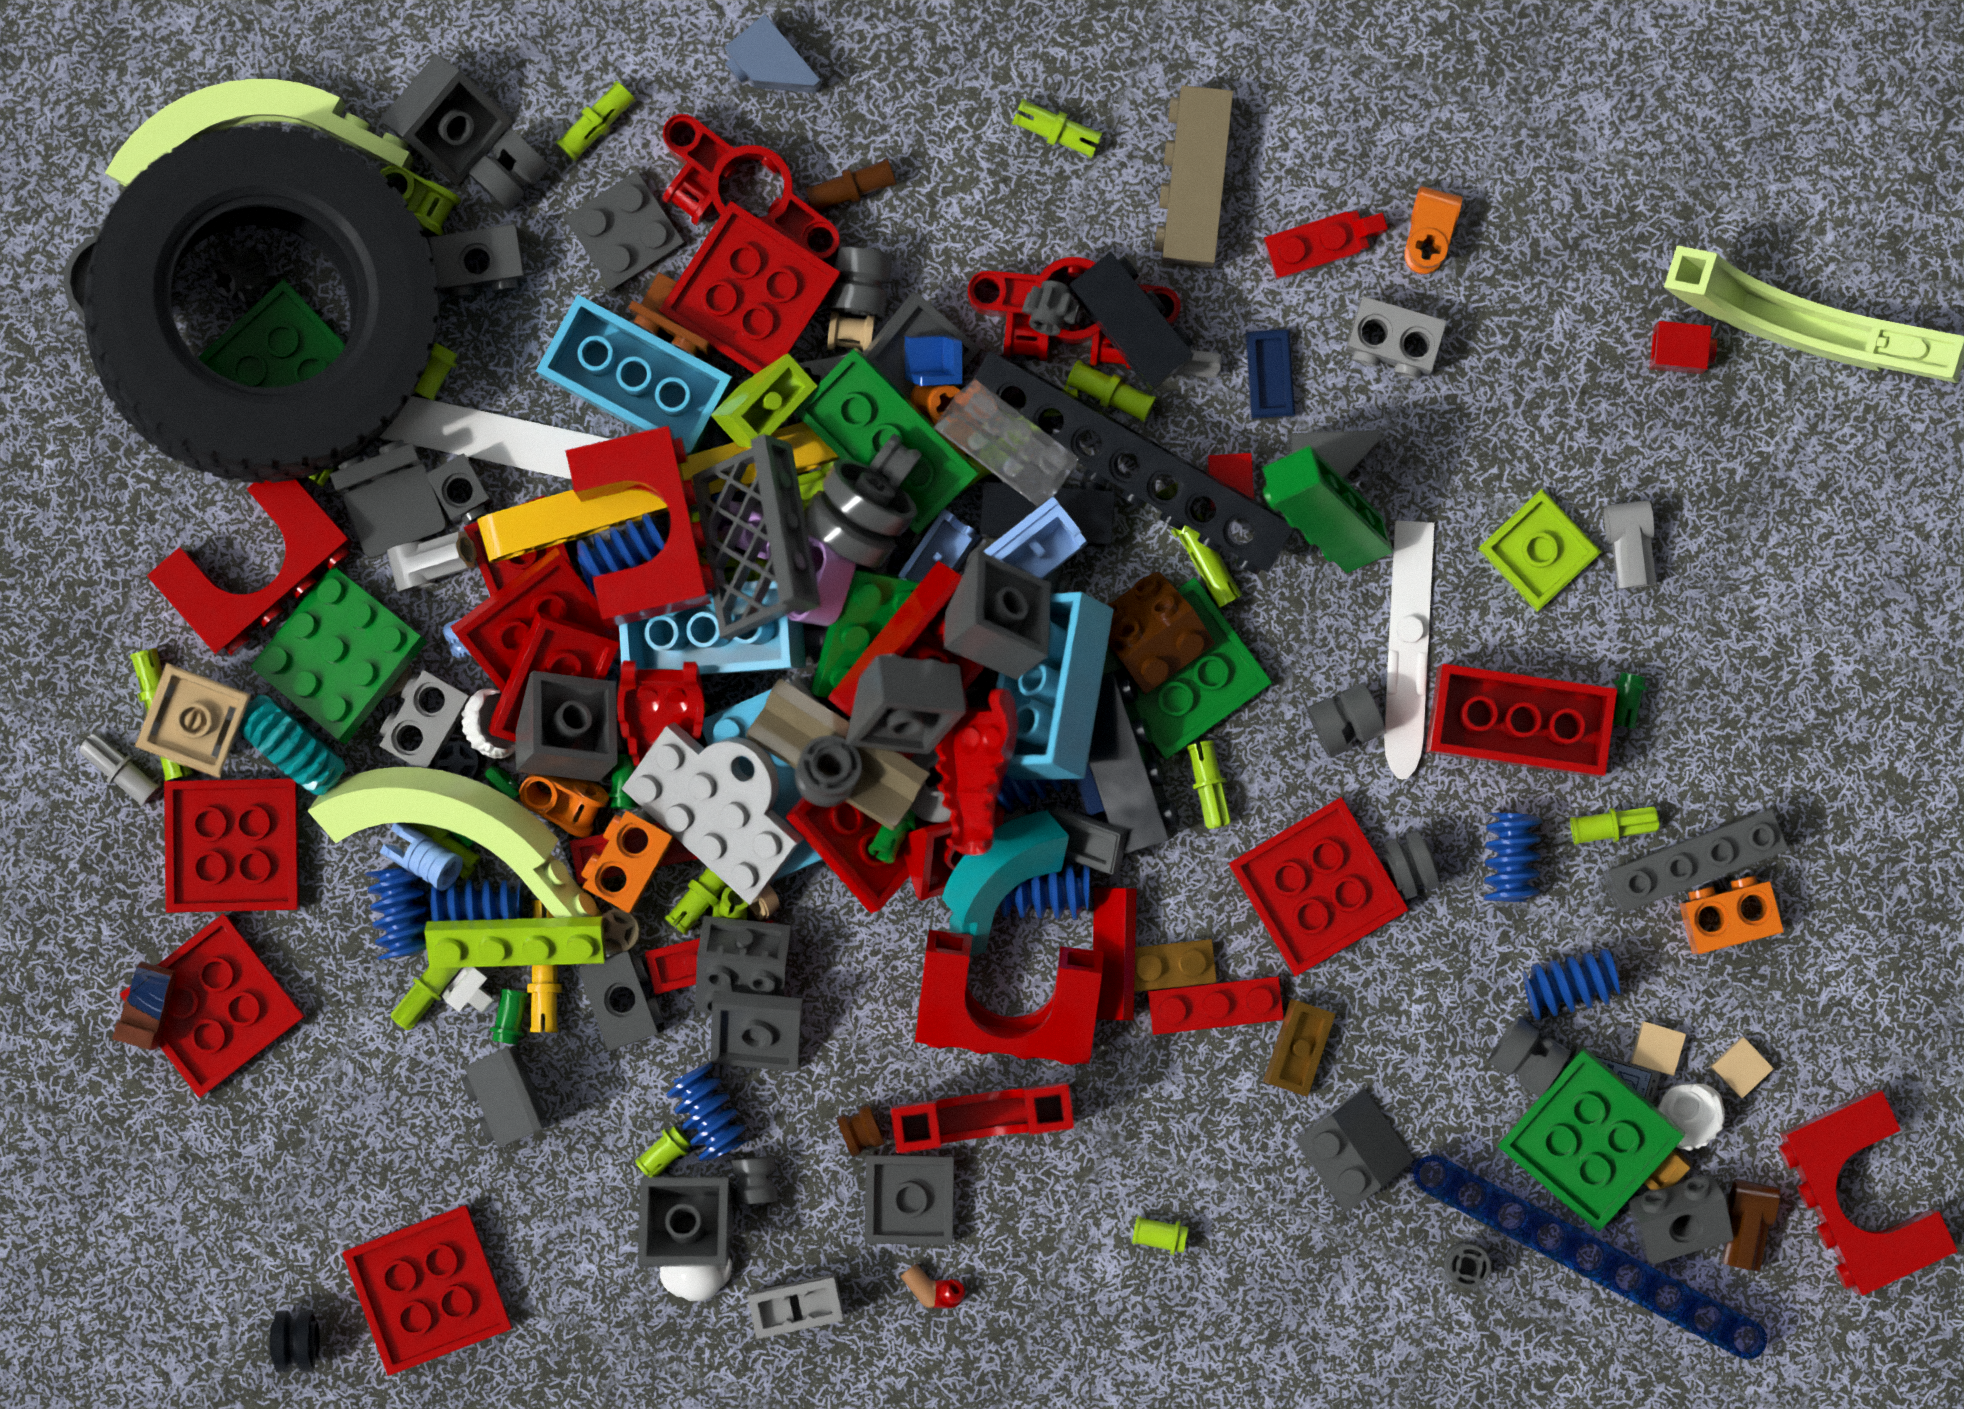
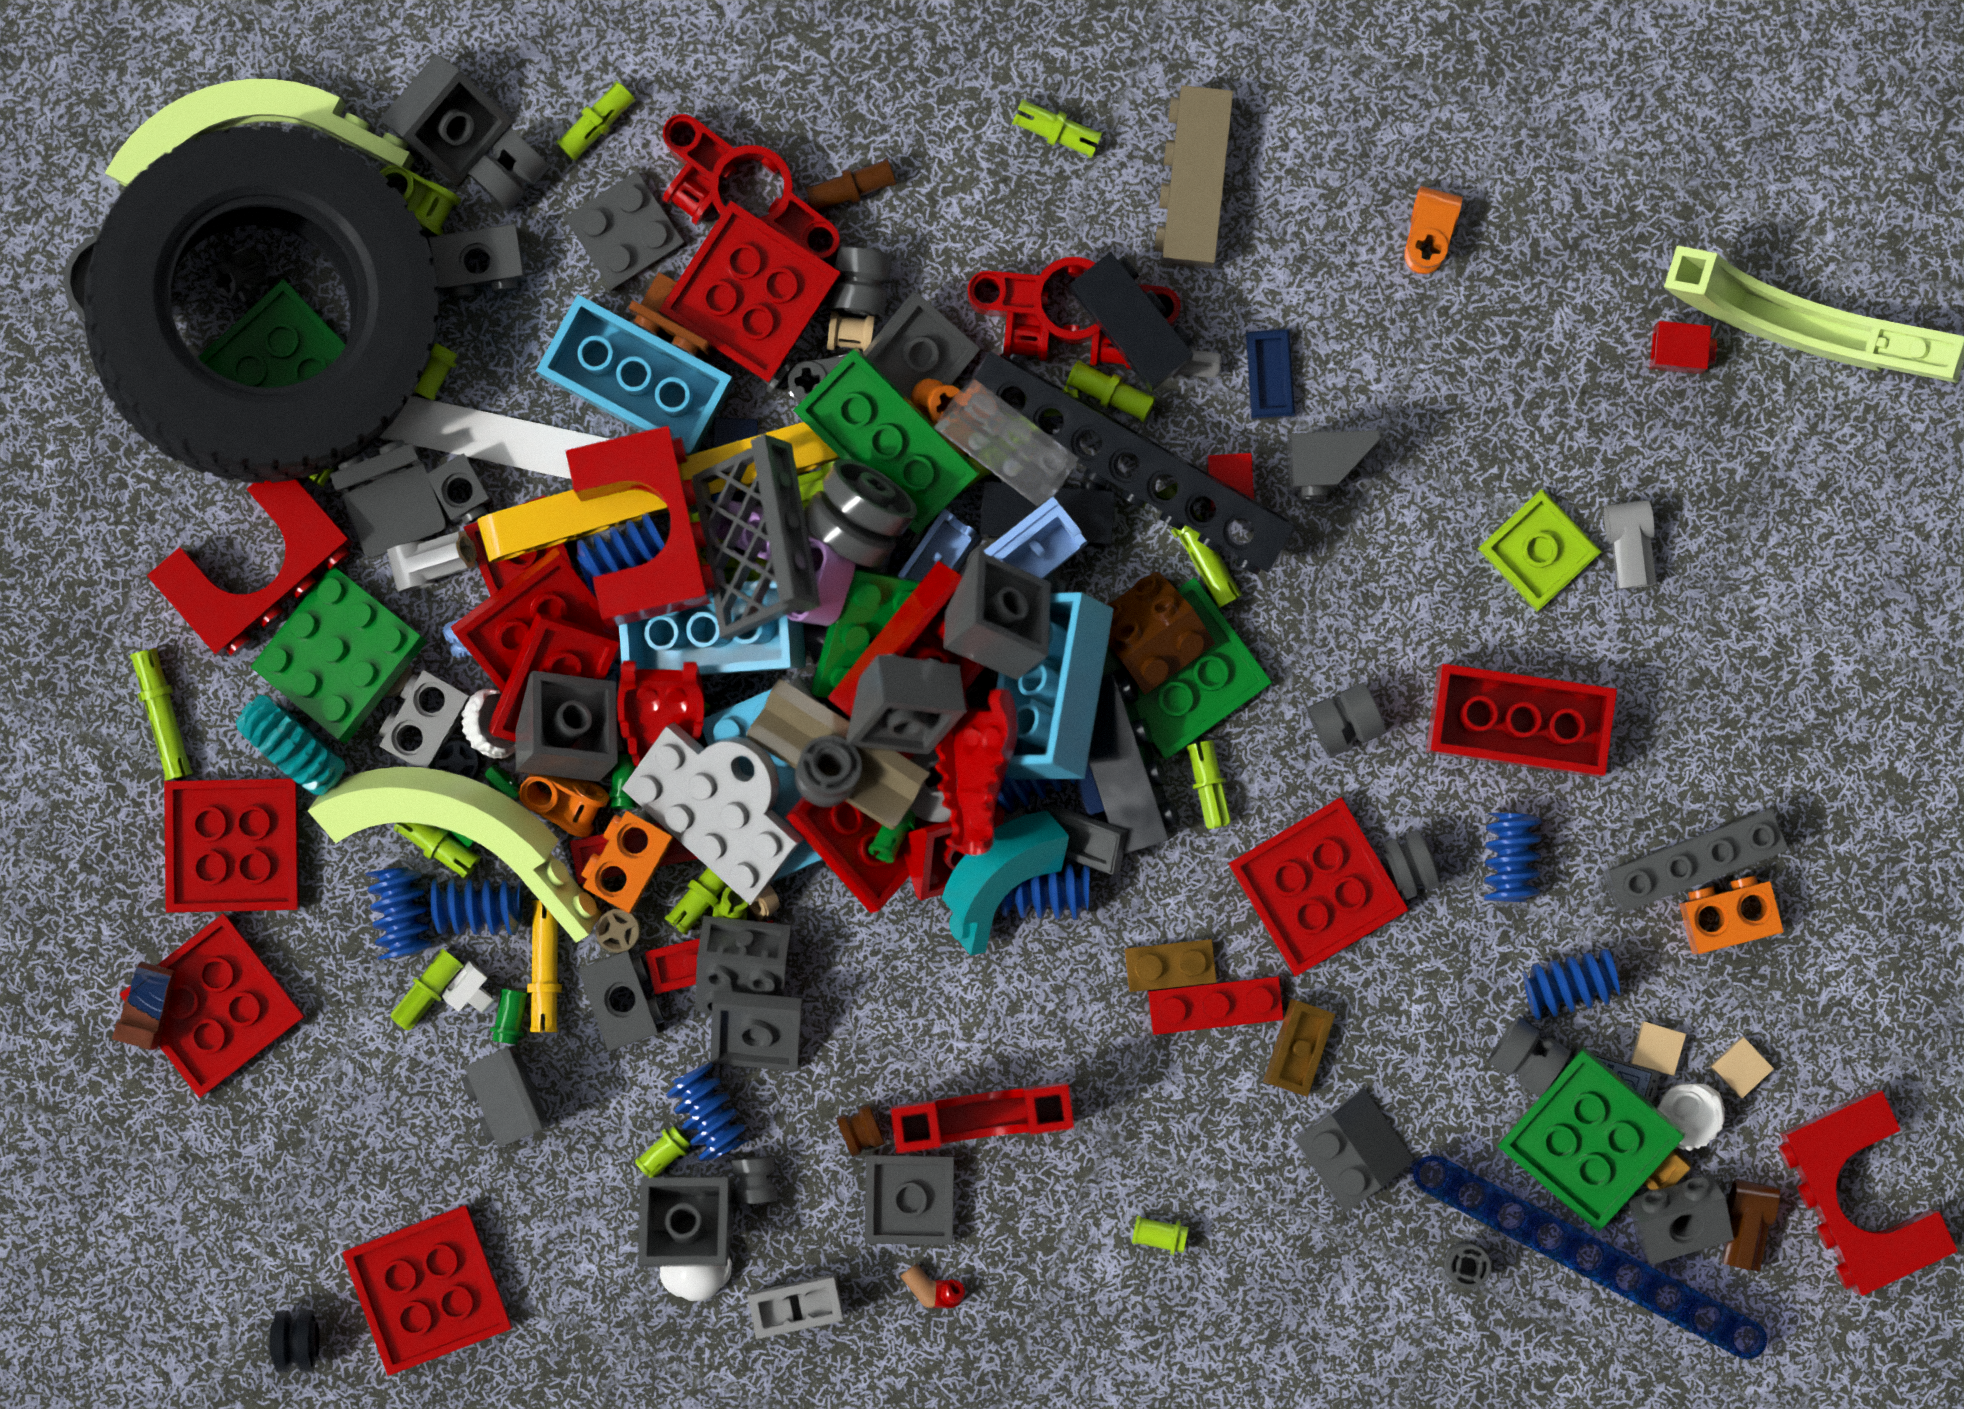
(119, 769): light grey axle -> none
(192, 720): tan piece -> none
(424, 857): light blue hinge -> none
(515, 942): lime plate -> none
(764, 401): lime slope -> none
(769, 60): sand blue slope -> none
(895, 461): dark grey wheel -> none
(933, 360): blue panel -> none
(1050, 308): dark grey gear -> none
(1056, 1031): red arch -> none
(1115, 935): red tile -> none
(1321, 242): red hinge -> none
(1326, 509): green brick -> none
(1397, 326): light grey brick -> none
(1408, 645): white piece -> none
(1614, 825): lime axle -> none
(1628, 699): green pin -> none

